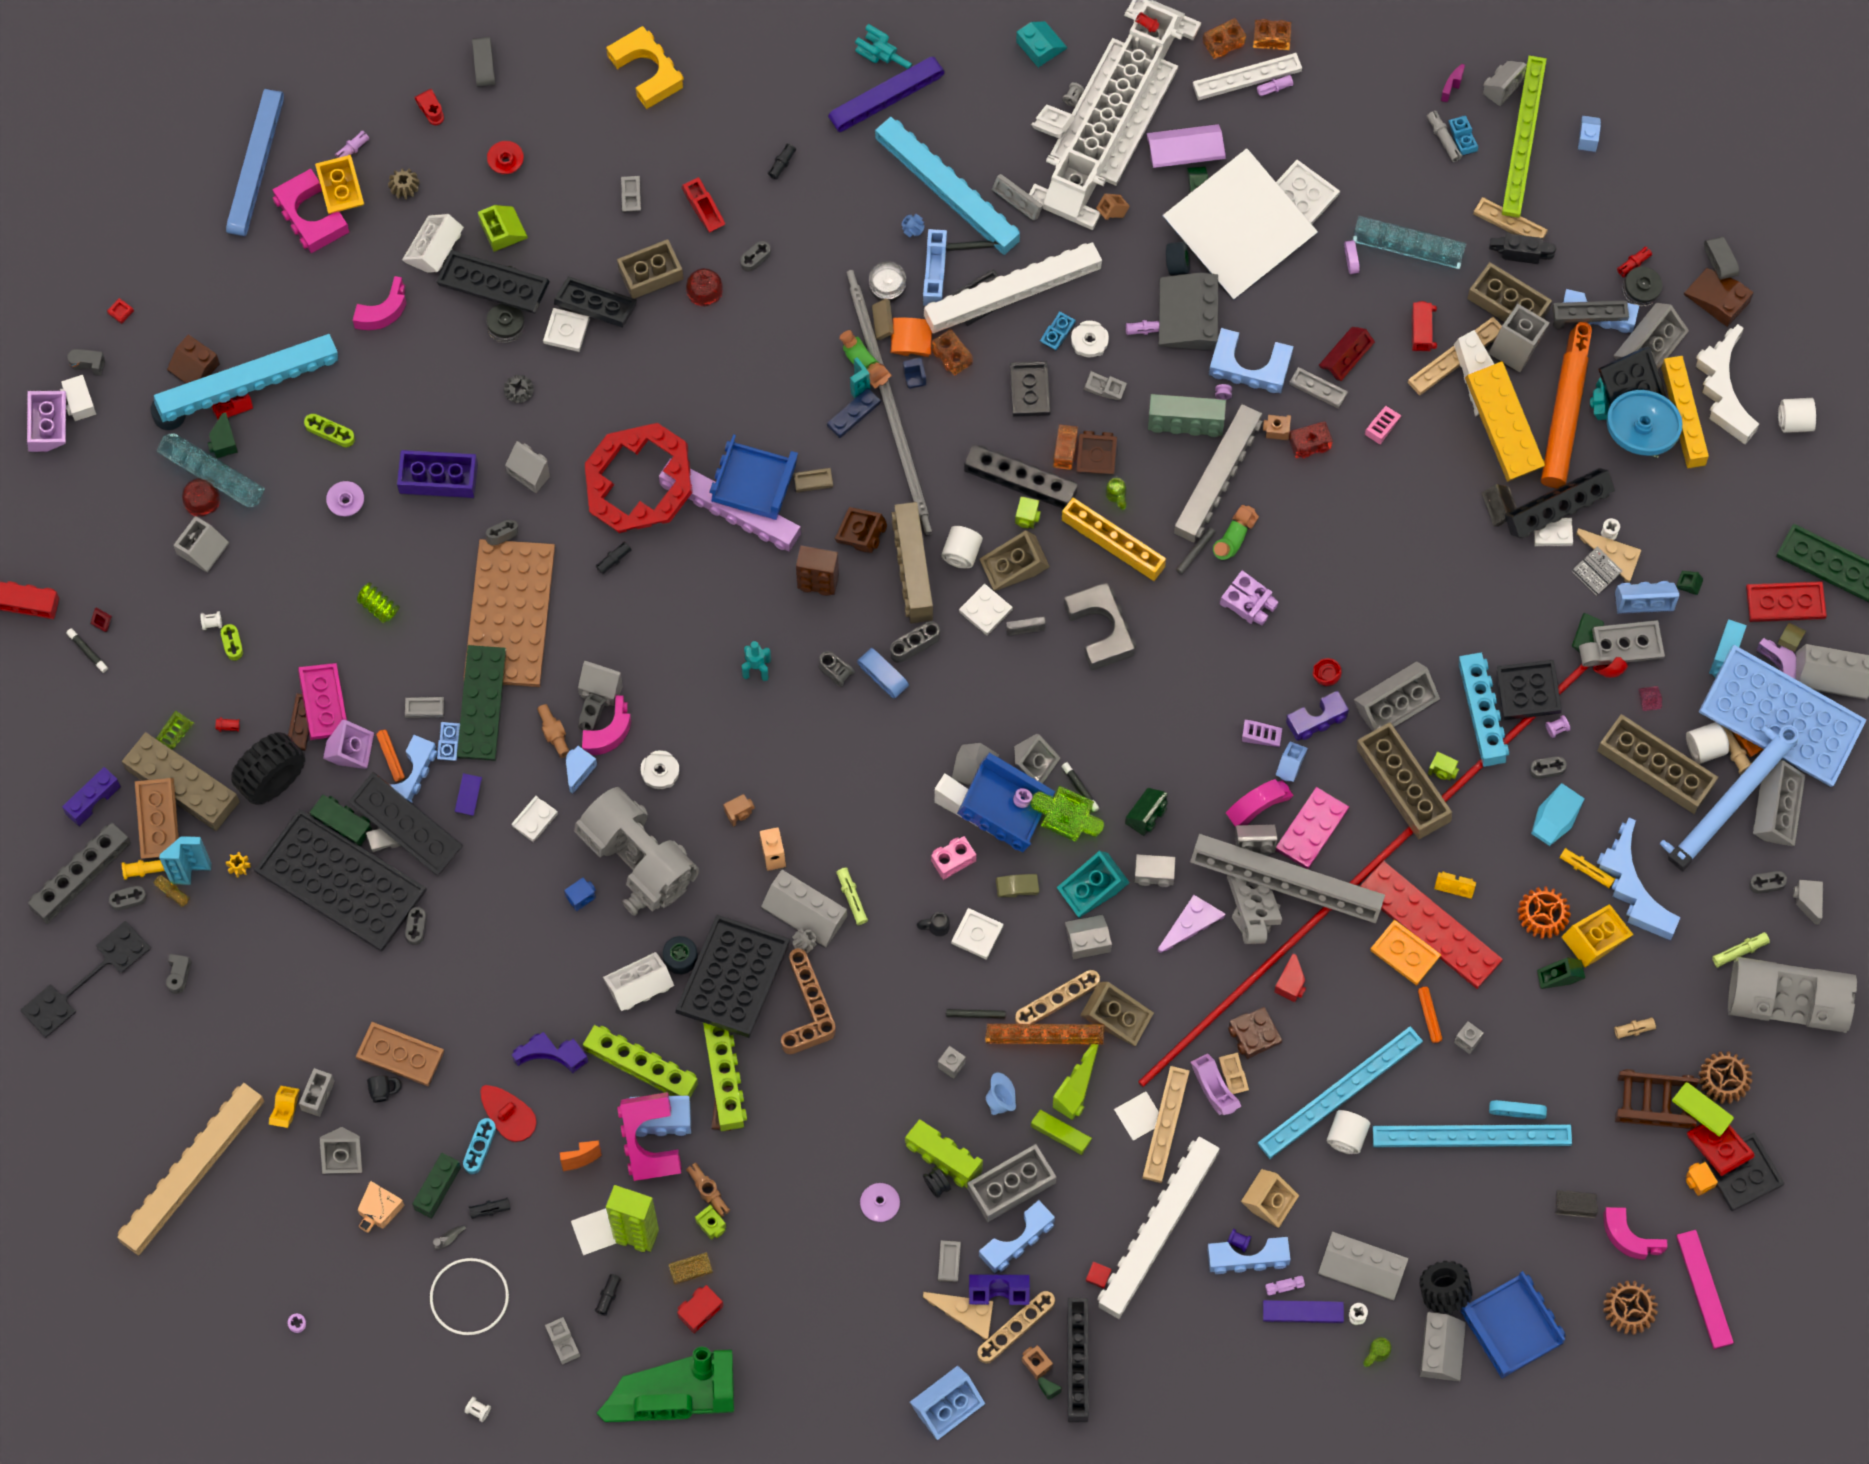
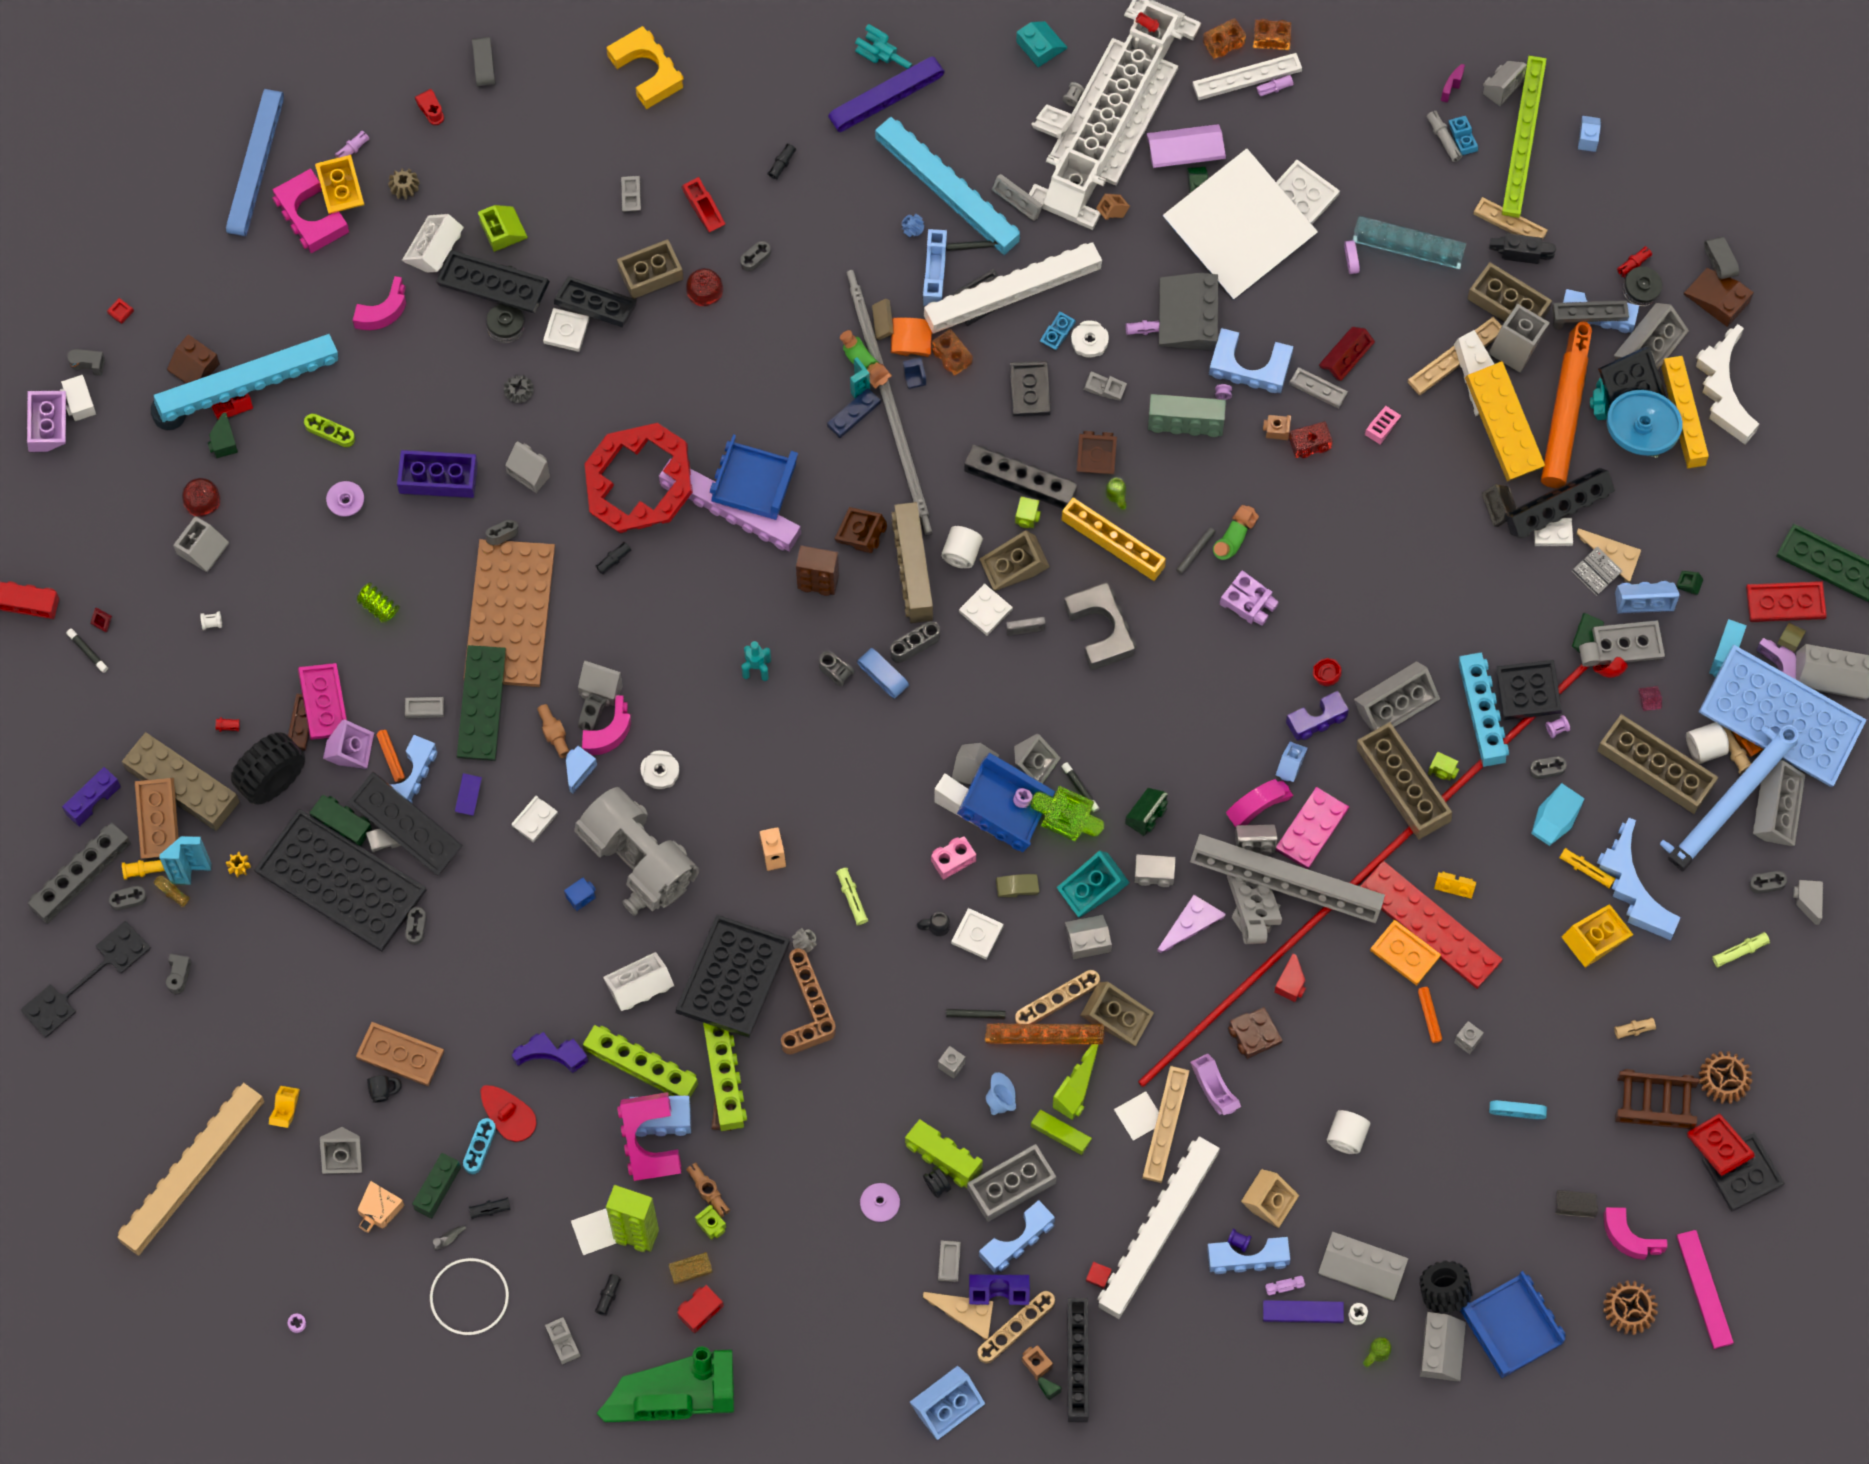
(168, 727): clear neon green slope -> none
(210, 470): clear light blue brick -> none
(235, 641): lime beam -> none
(316, 1092): light grey brick -> none
(448, 741): light blue slope -> none
(477, 1409): white bush -> none
(505, 150): red dish -> none
(586, 1154): orange slope -> none
(677, 948): black wheel -> none
(738, 809): medium nougat brick -> none
(804, 907): light grey slope -> none
(813, 480): dark tan tile -> none
(887, 281): clear piece -> none
(1065, 446): clear orange brick -> none
(1177, 258): black wheel -> none
(1217, 473): brick -> none
(1233, 1073): tan slope -> none
(1246, 737): lavender slope -> none
(1340, 1092): medium azure plate -> none
(1422, 326): brick -> none
(1472, 1135): medium azure plate -> none
(1550, 926): orange gear -> none
(1561, 973): dark green slope -> none
(1610, 531): white bush -> none
(1700, 1178): light orange brick -> none
(1703, 1109): lime slope -> none
(1792, 994): light grey cylinder -> none
(1797, 415): white piece -> none

